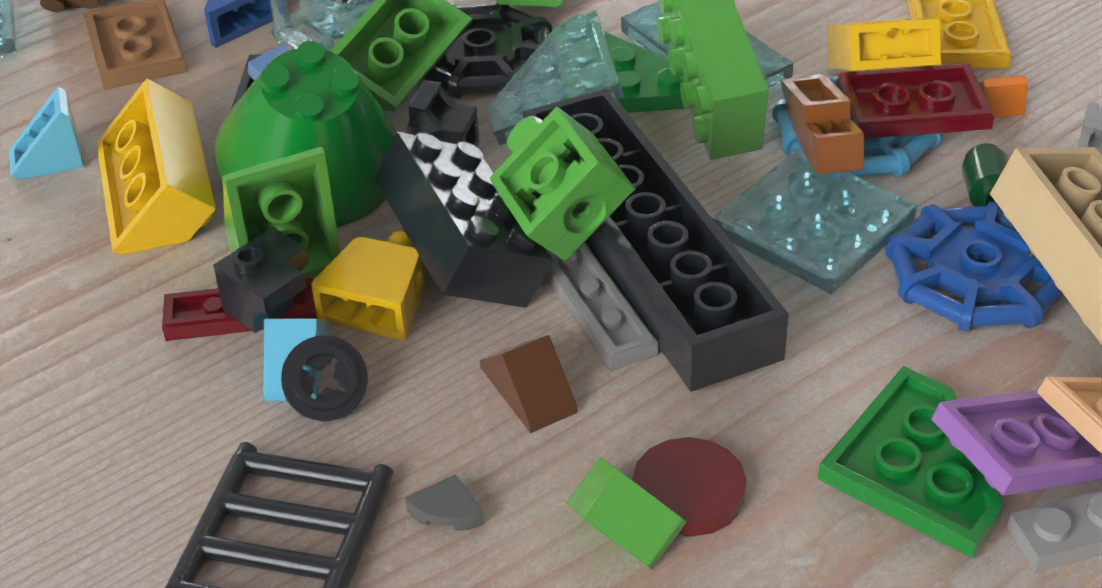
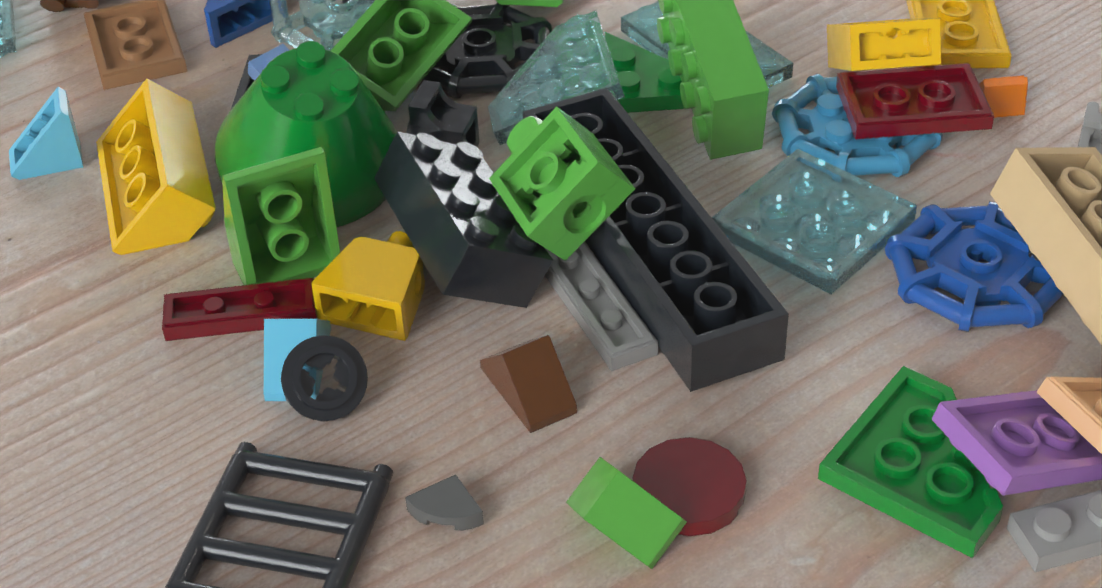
(261, 278): black brick -> none
(824, 124): dark orange slope -> none
(981, 171): dark green brick -> none

